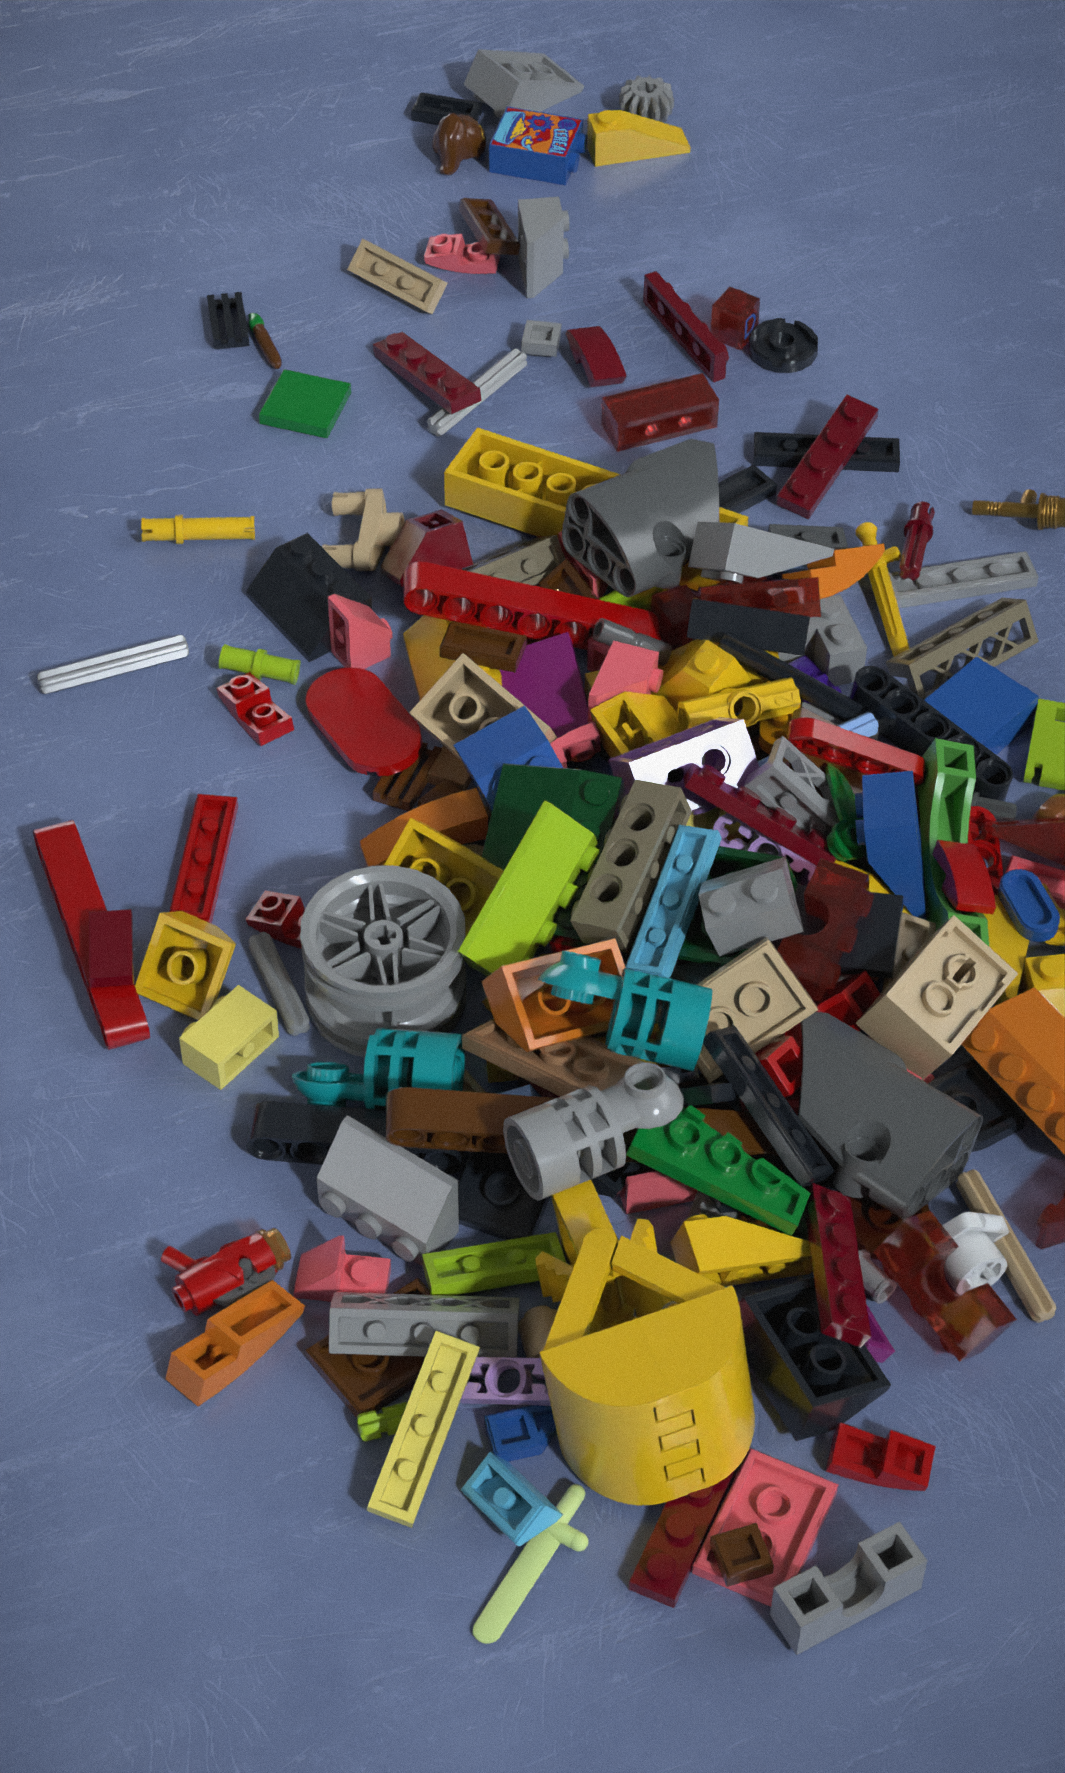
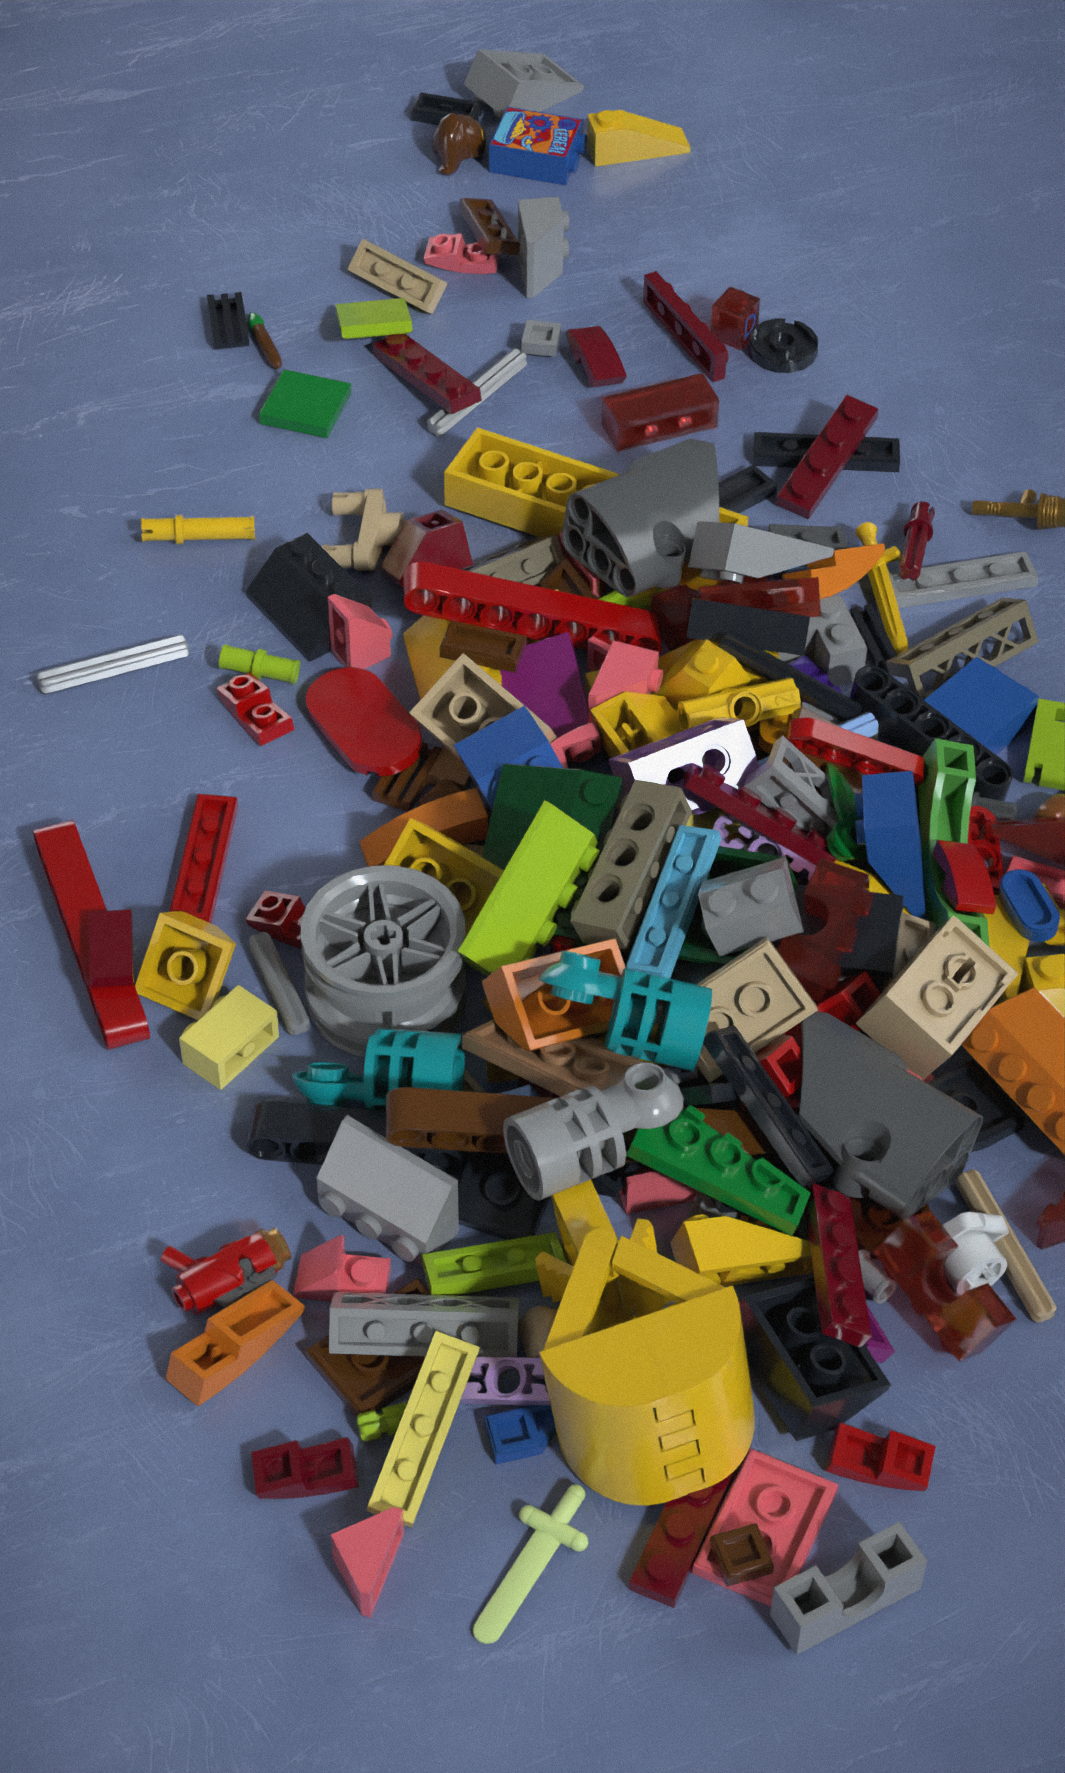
(296, 1472): none -> dark red slope
(366, 1555): none -> coral slope
(373, 318): none -> lime tile
(510, 1500): medium azure slope -> none
(607, 631): dark grey piece -> none
(647, 98): light grey gear -> none
(879, 634): none -> black tile

